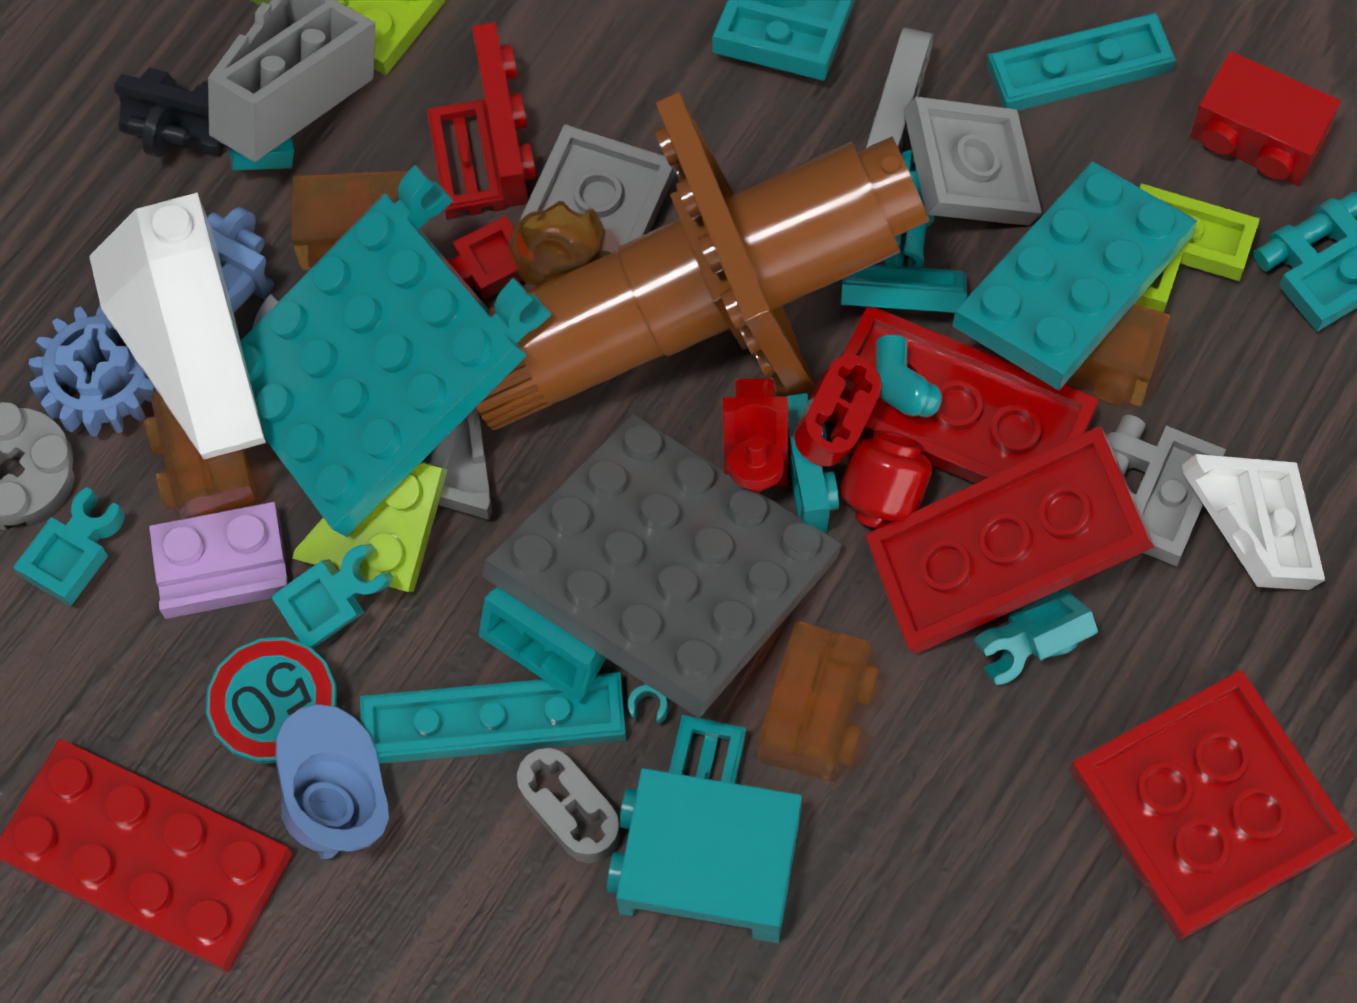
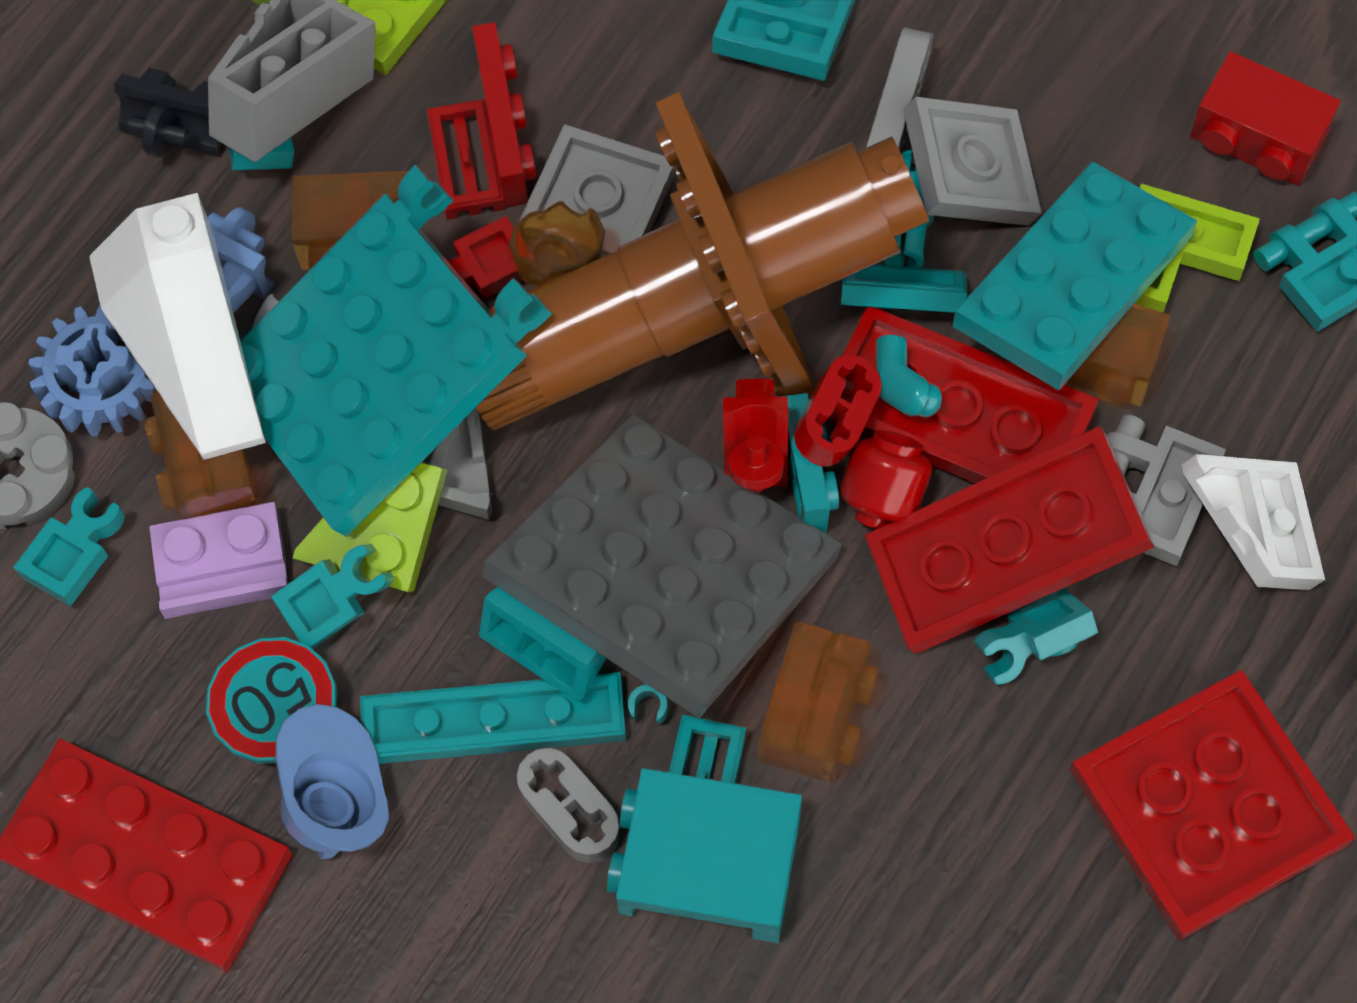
(1080, 62): teal tile -> none

